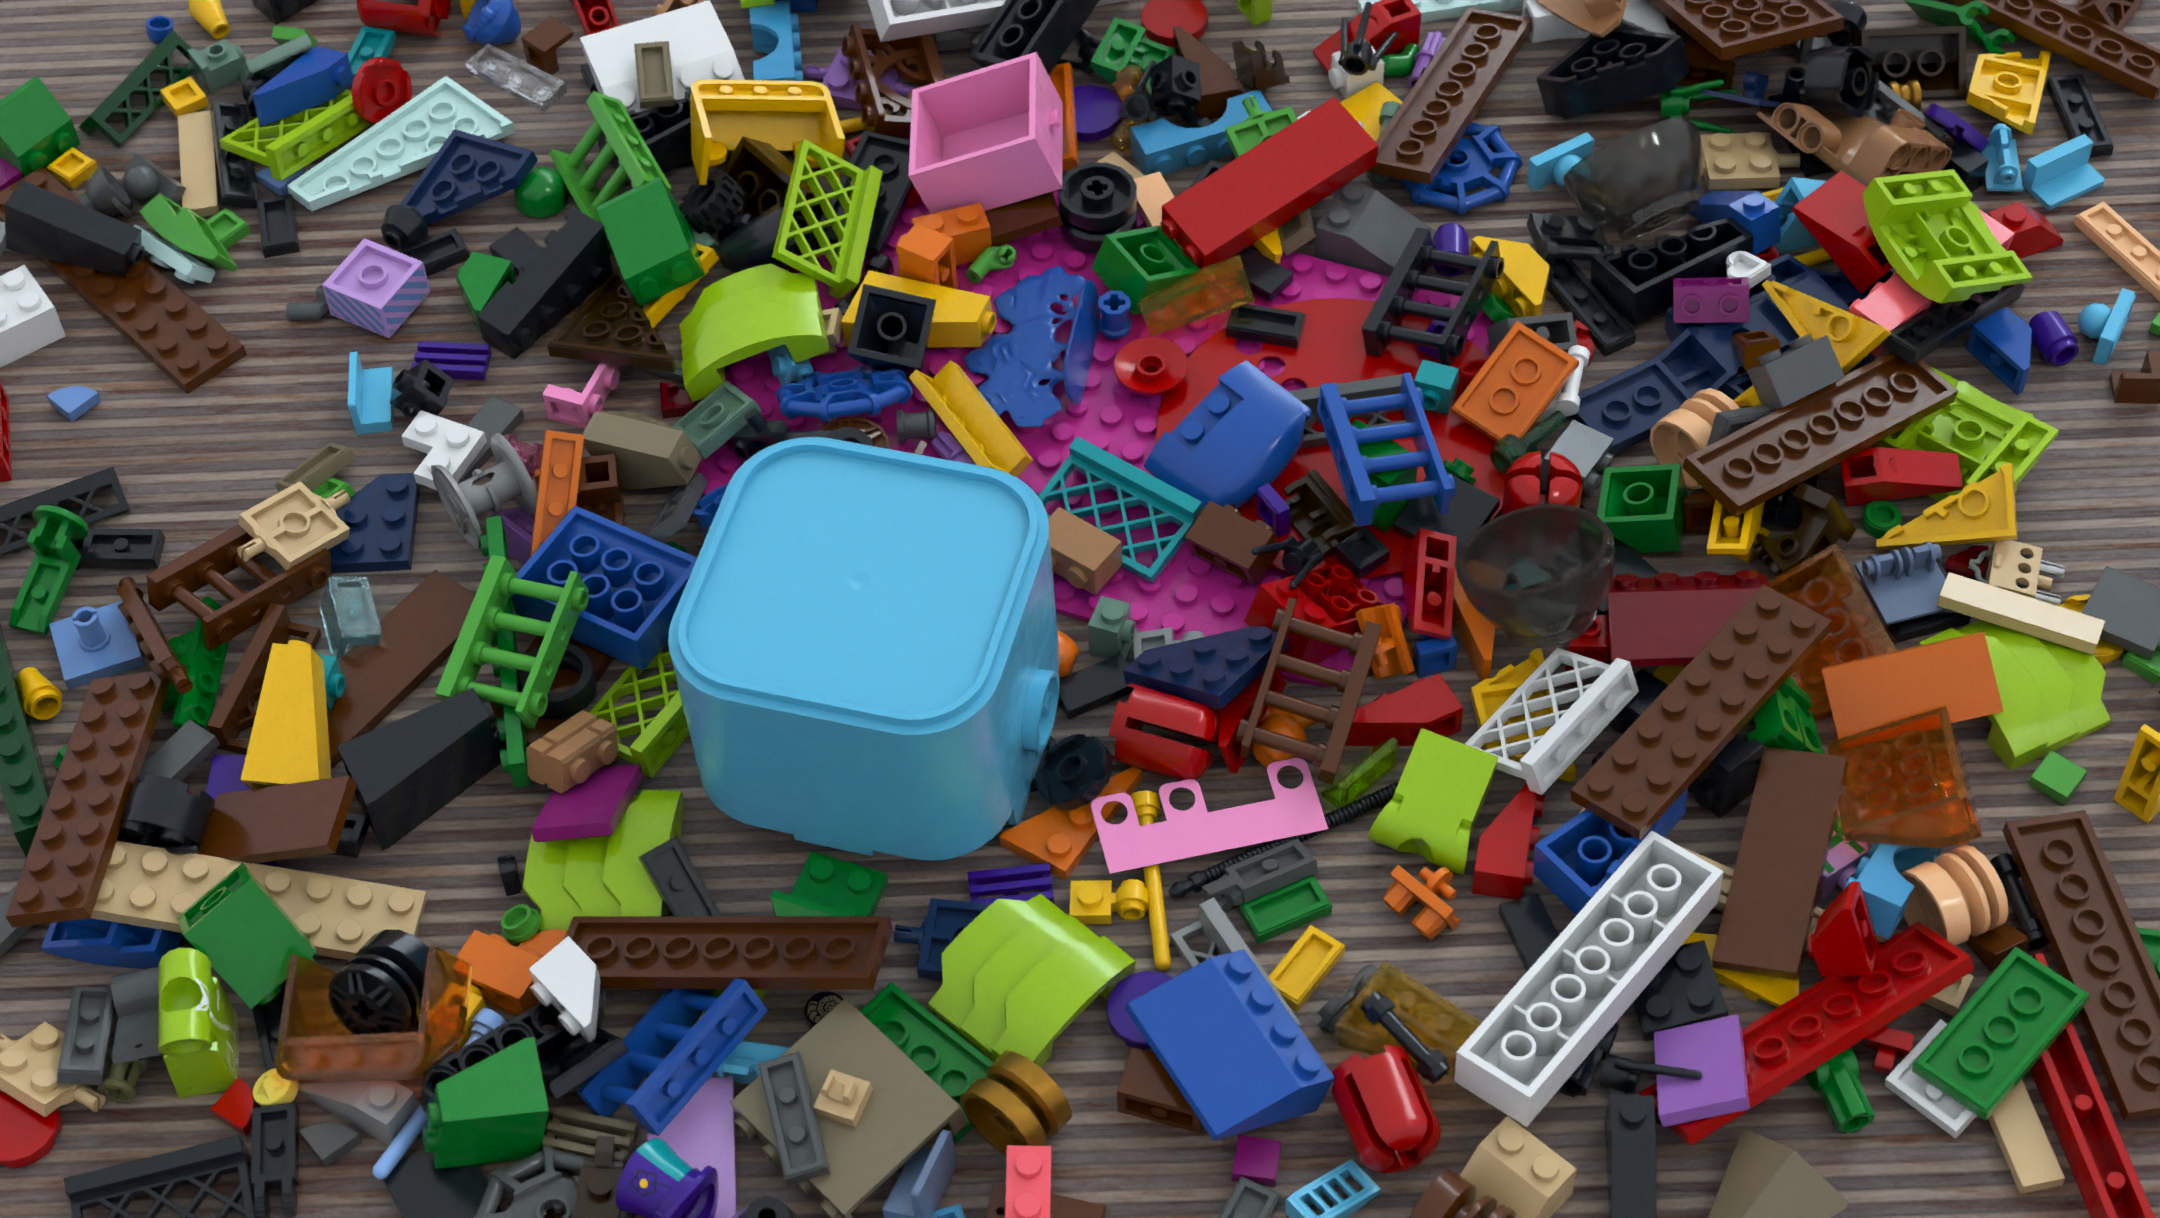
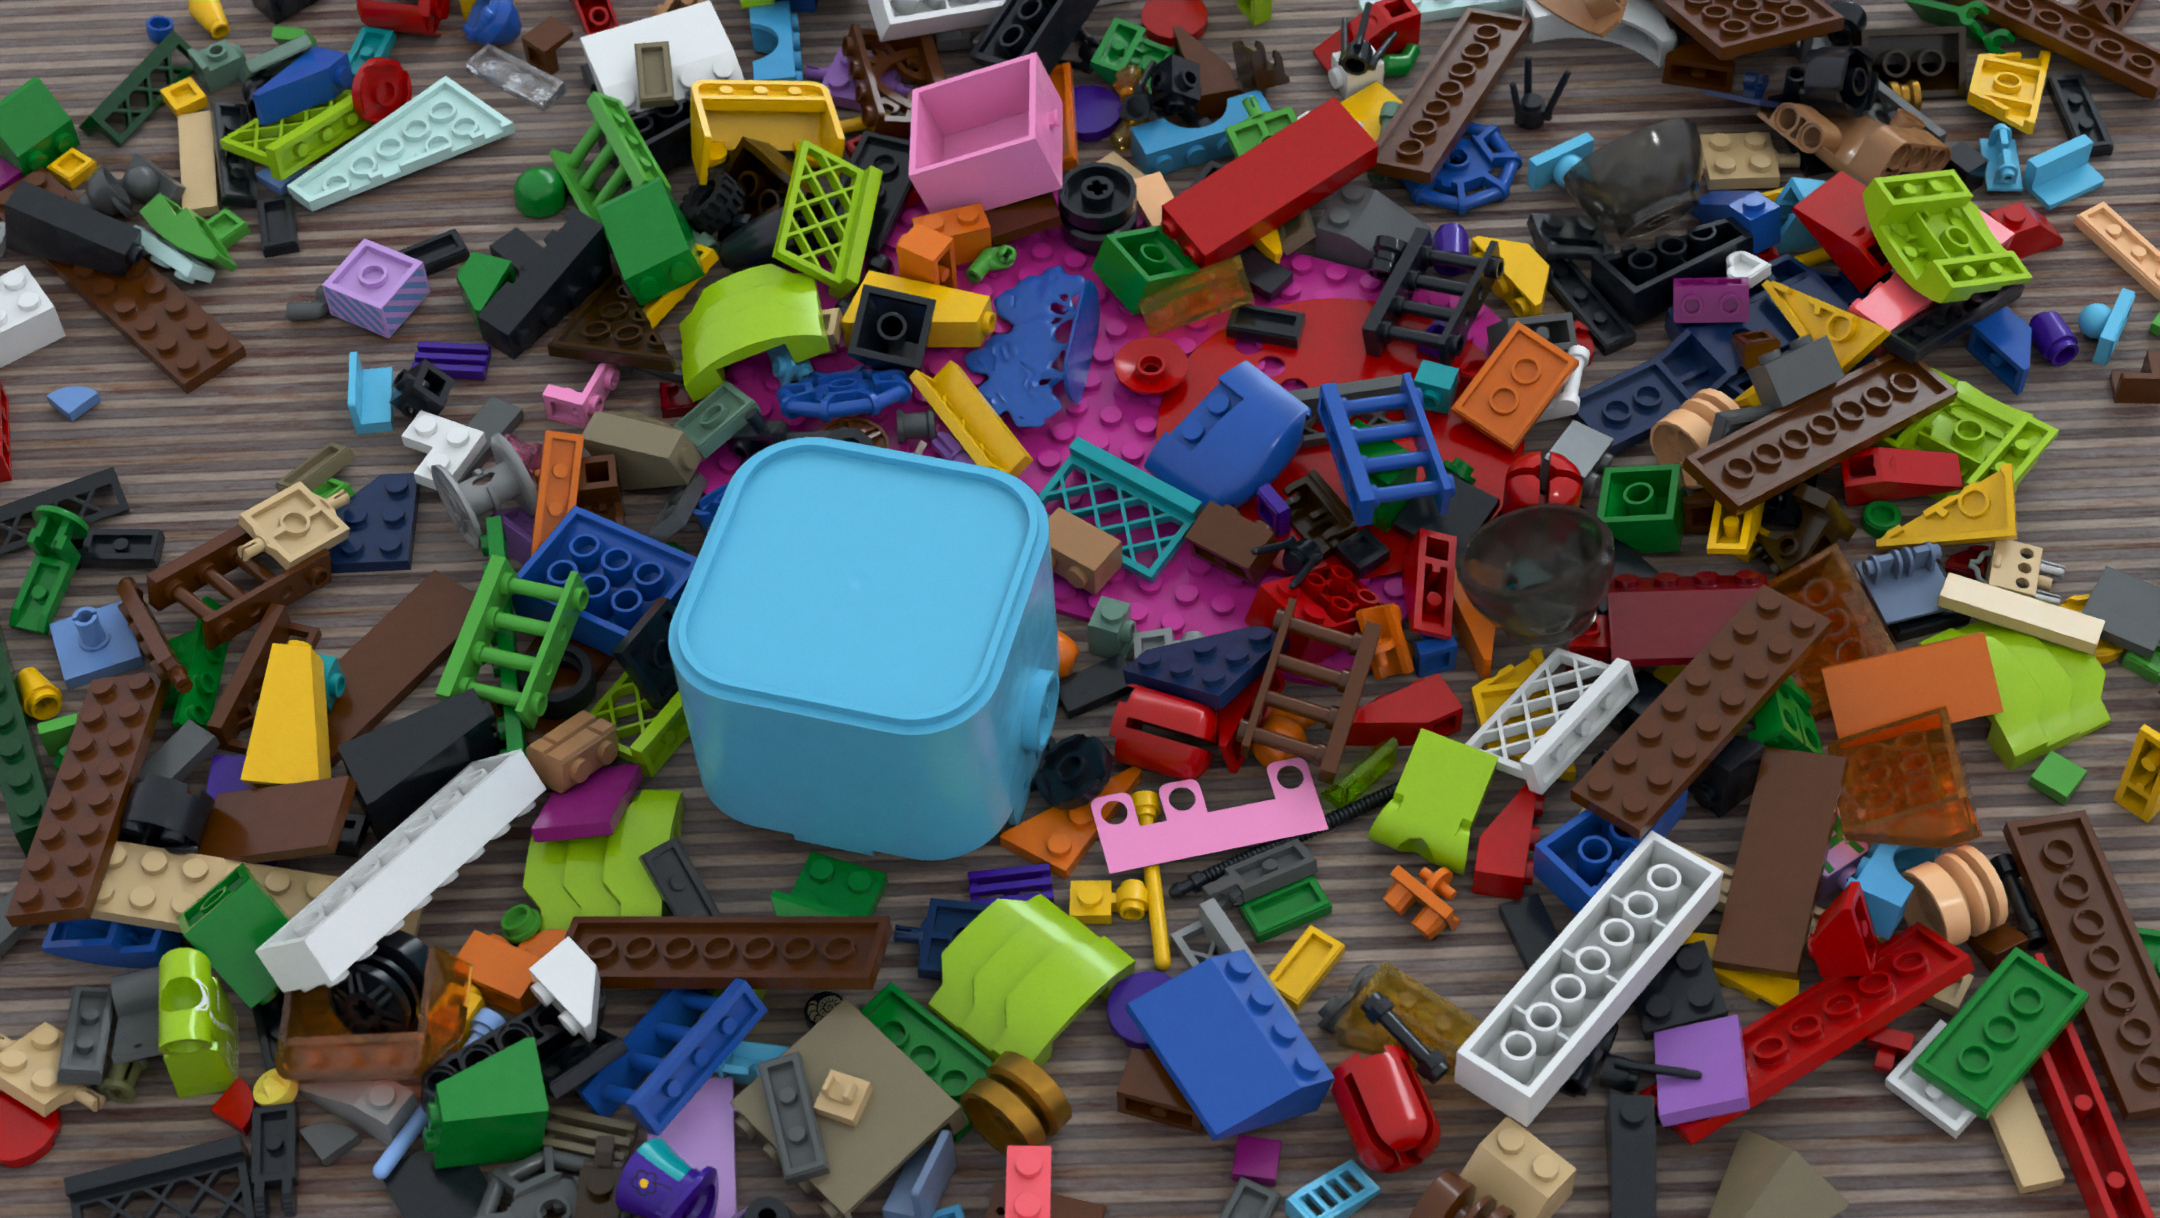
(56, 732): none -> bright green tile
(349, 614): clear light blue panel -> none
(401, 873): none -> white brick
(403, 227): black cone -> none
(467, 173): dark blue plate -> none
(509, 874): black tile -> none
(647, 656): none -> black plate
(1114, 309): blue bush -> none
(1388, 252): none -> black wheel
(1422, 58): medium lavender axle -> none
(1497, 308): green tile -> none
(1511, 448): clear green piece -> none
(1531, 109): none -> black plant
(1612, 71): black brick -> none
(1676, 102): green plant -> none
(1842, 1092): green piece -> none
(1956, 127): dark purple tile -> none

